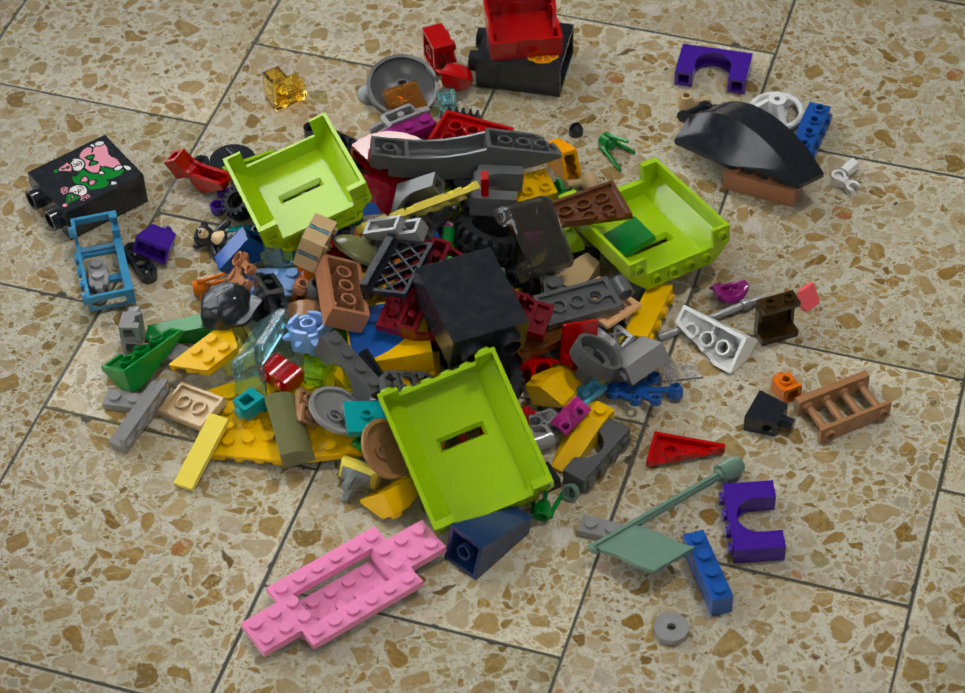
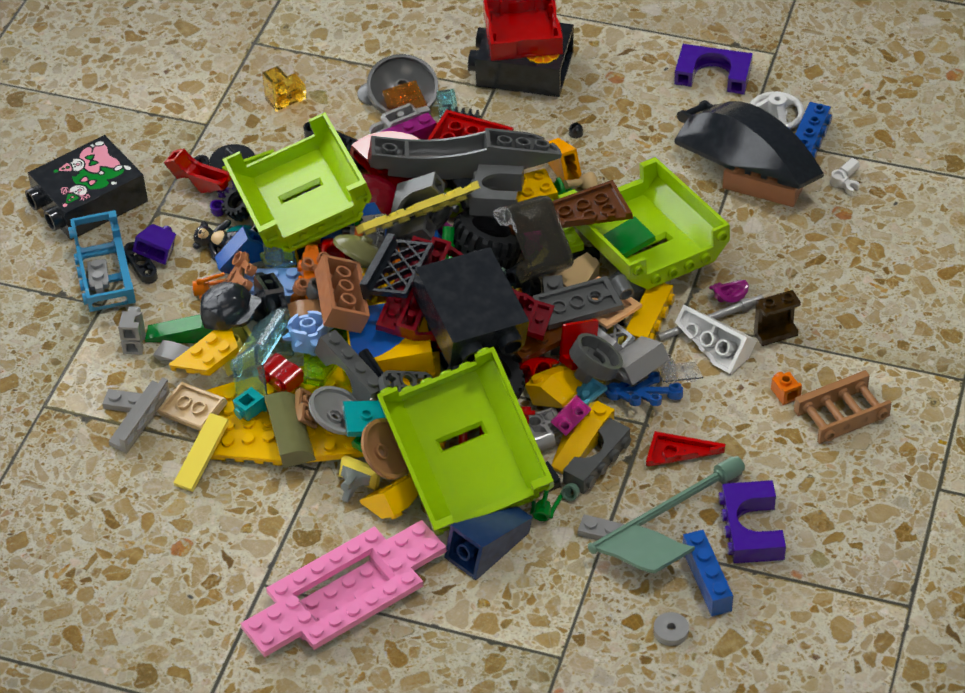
(137, 367): green wedge -> none
(315, 242): tan container -> none
(408, 229): light grey slope -> none
(438, 46): red brick -> none
(455, 76): red piece -> none
(484, 183): red tile -> none
(609, 142): green plant -> none
(687, 101): tan bar -> none
(767, 415): black torso -> none
(808, 297): coral slope -> none

